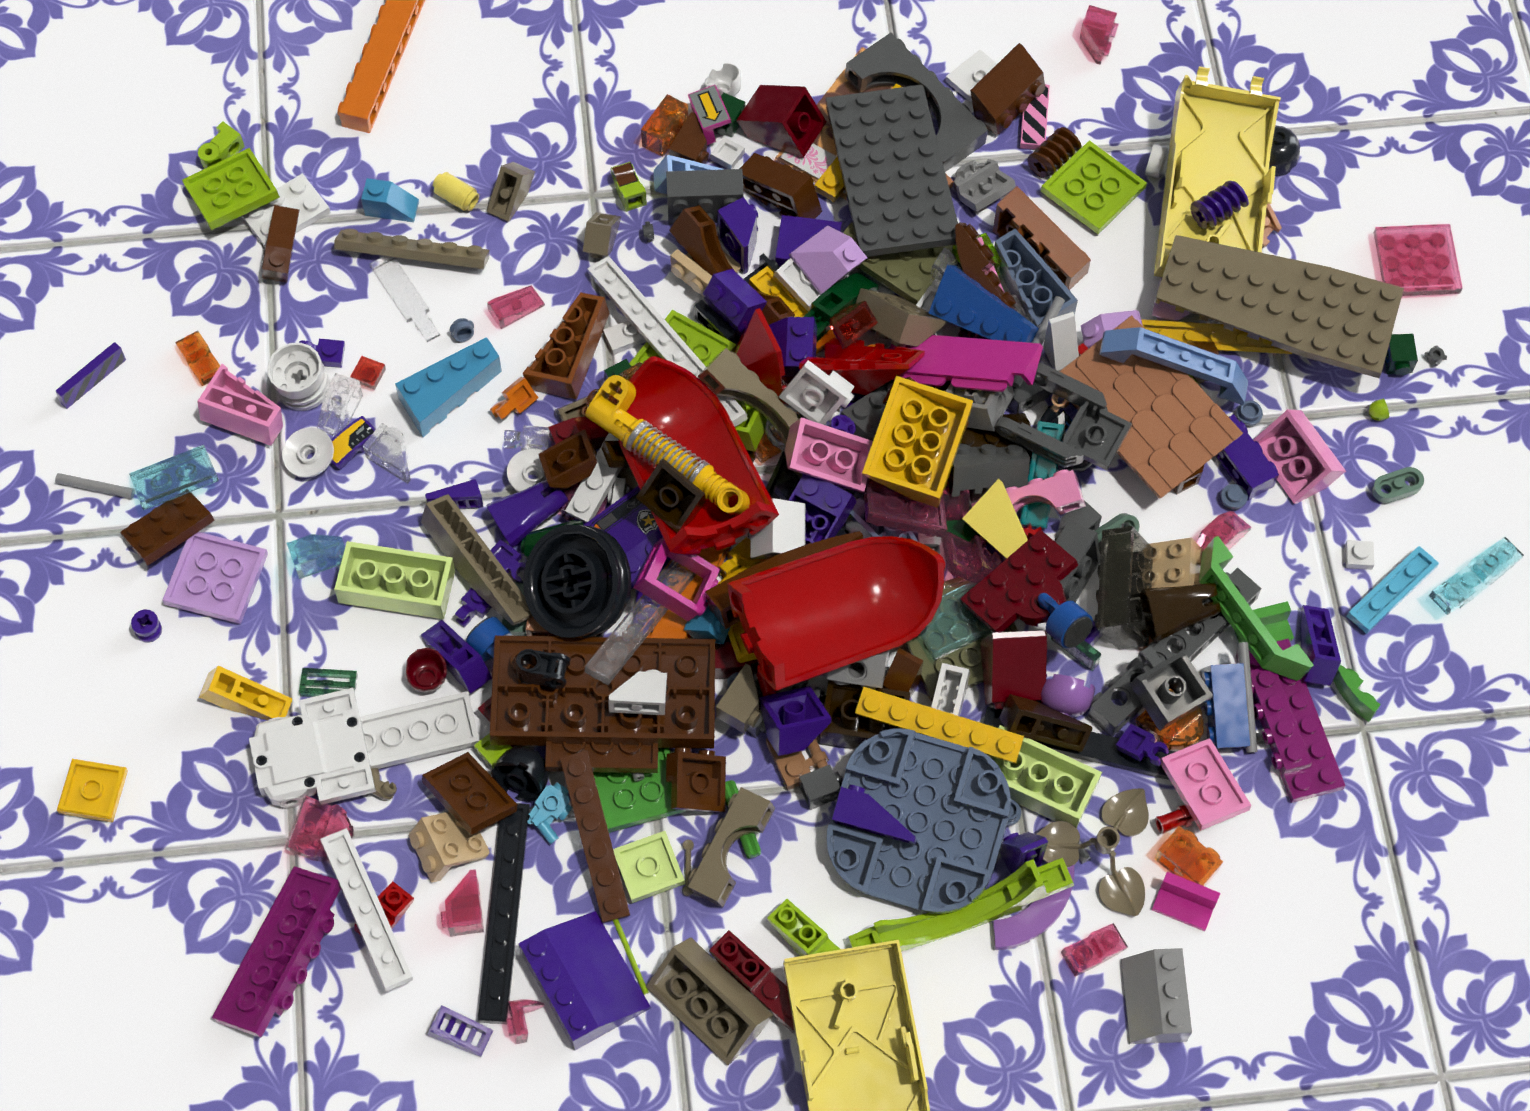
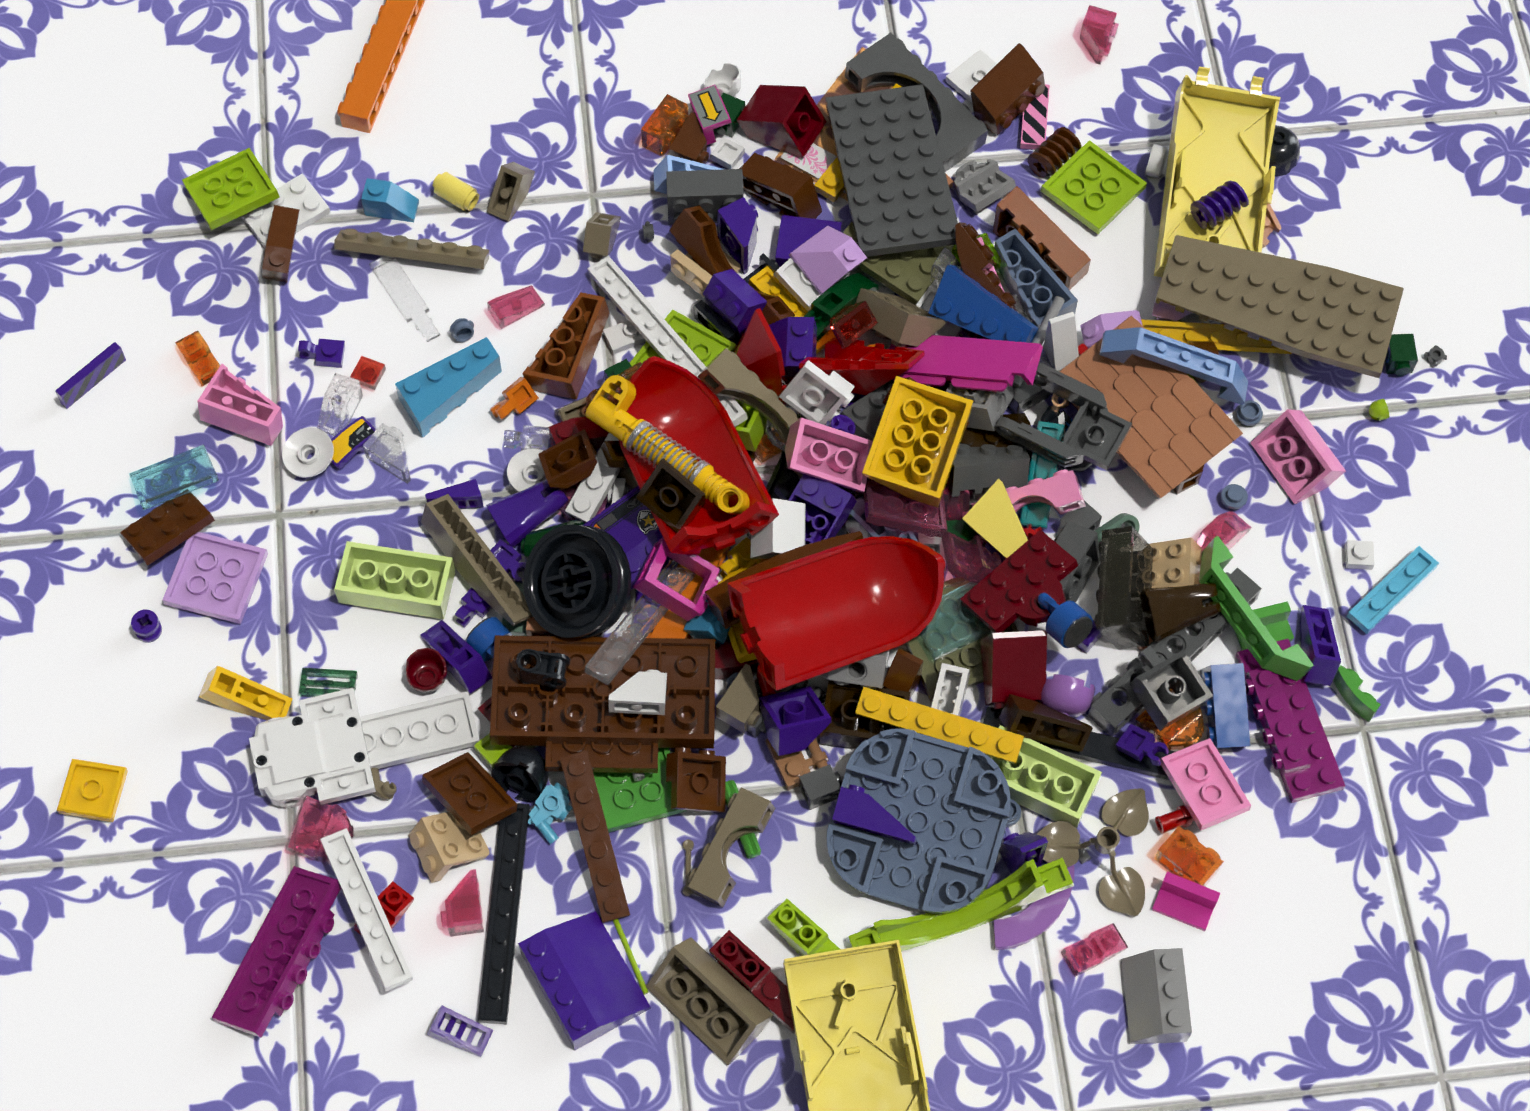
(95, 485): light grey bar -> none
(223, 145): lime leg -> none
(298, 376): white wheel -> none
(316, 553): clear light blue slope -> none
(516, 1023): clear pink plate -> none
(628, 186): lime leg -> none
(648, 866): yellowish green plate -> none
(1084, 653): tile -> none
(1243, 657): light grey bar -> none
(1247, 463): dark purple brick -> none
(1396, 486): sand green plate -> none
(1418, 259): clear pink plate -> none
(1476, 576): clear light blue slope -> none

